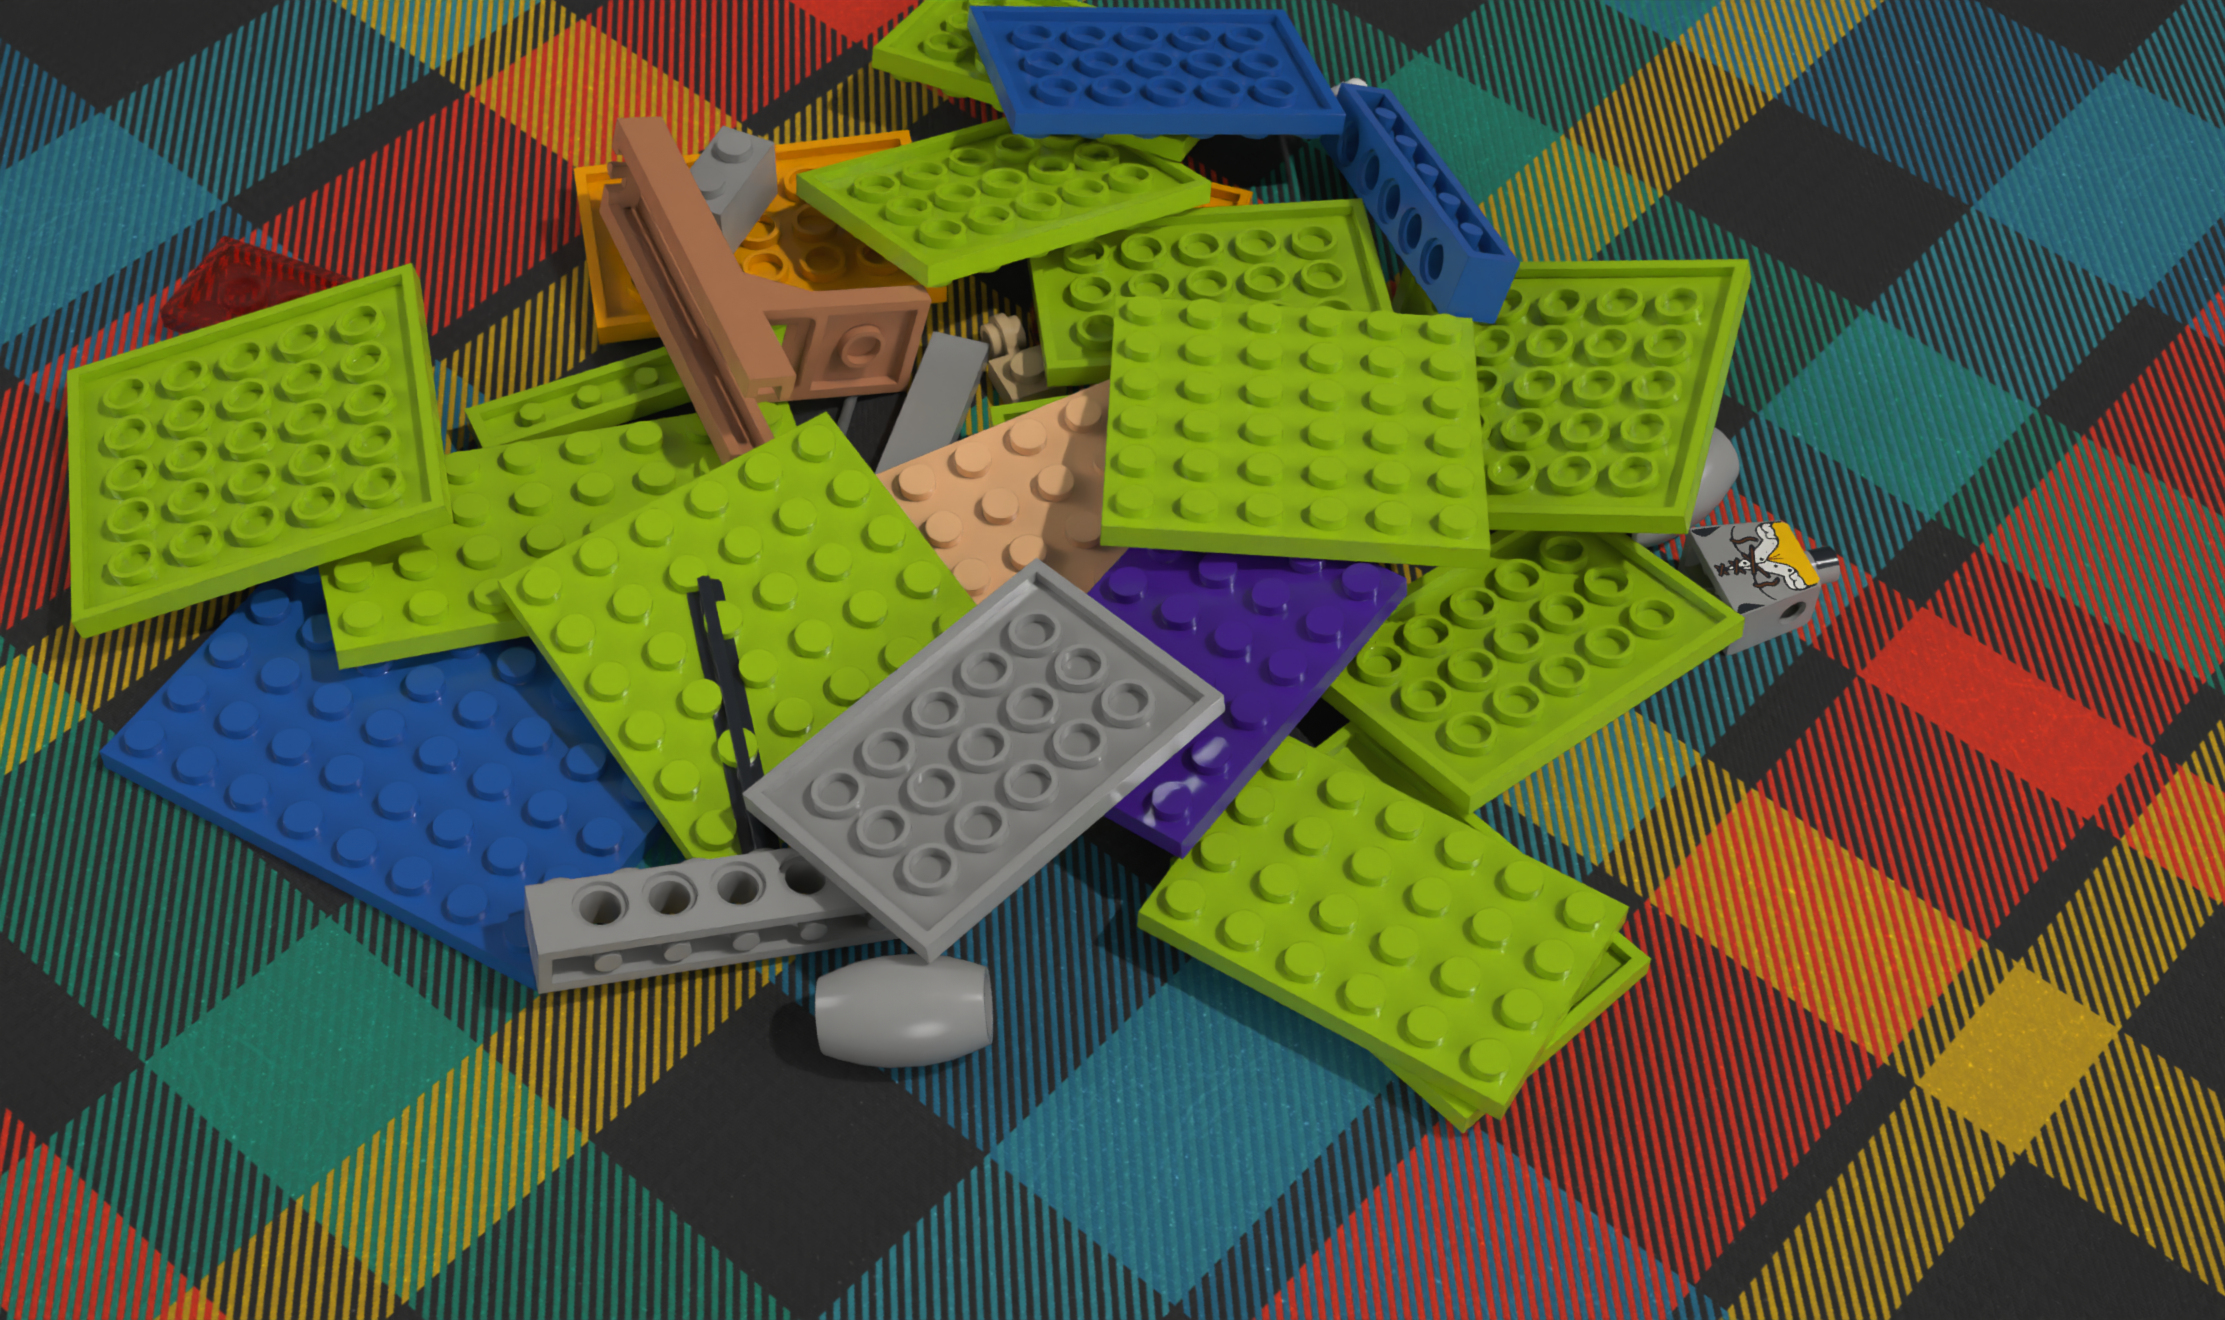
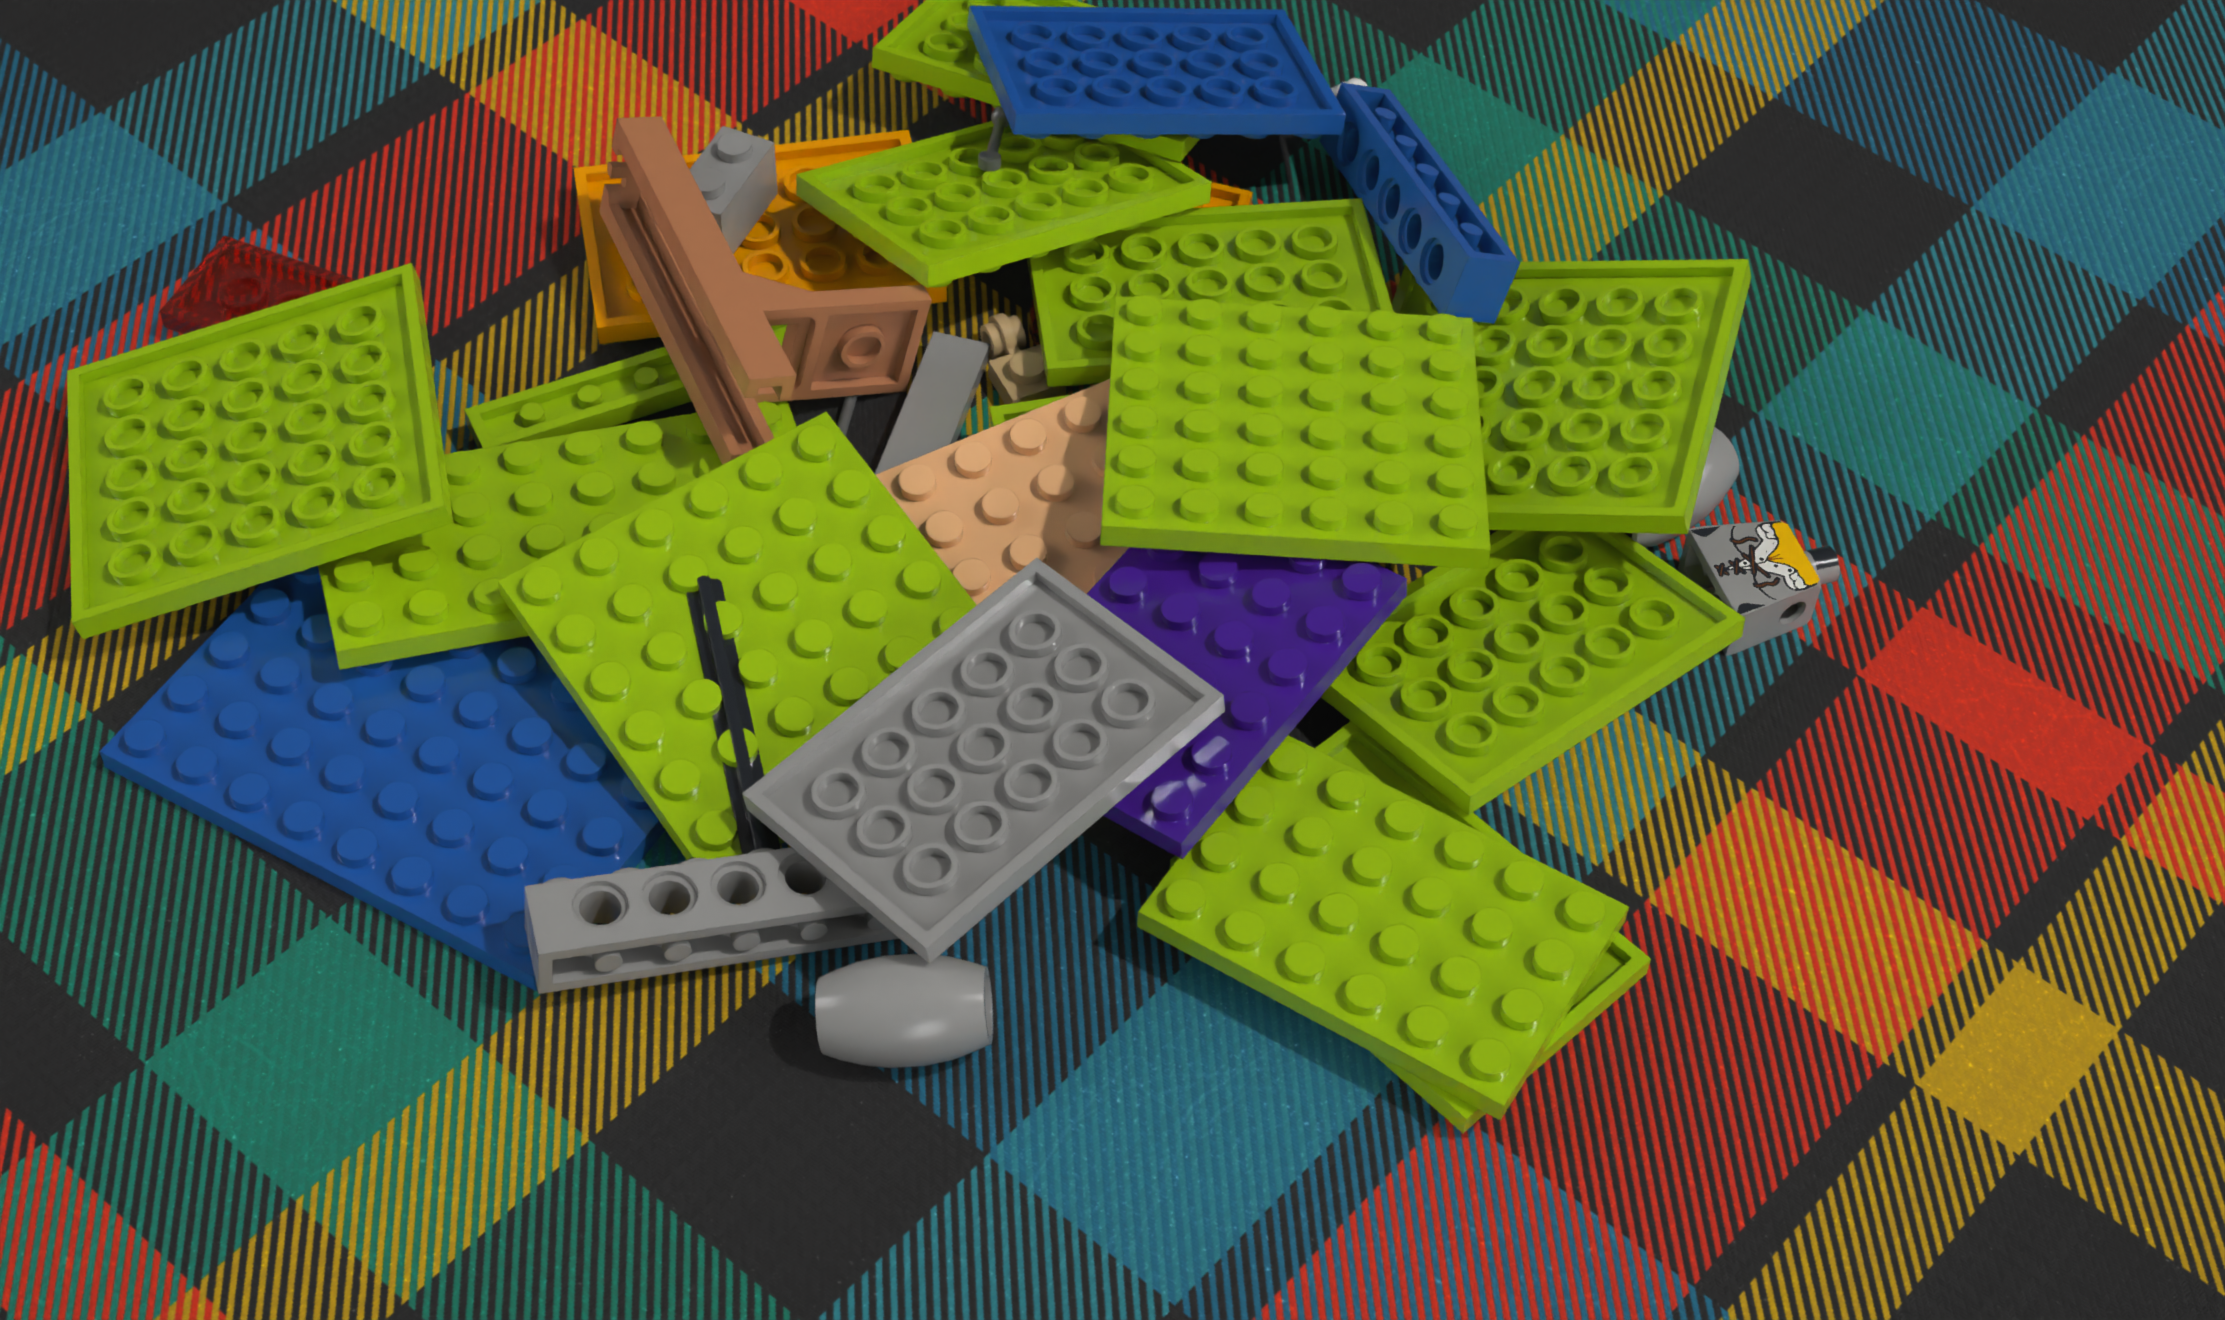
(991, 159): none -> dark grey hinge

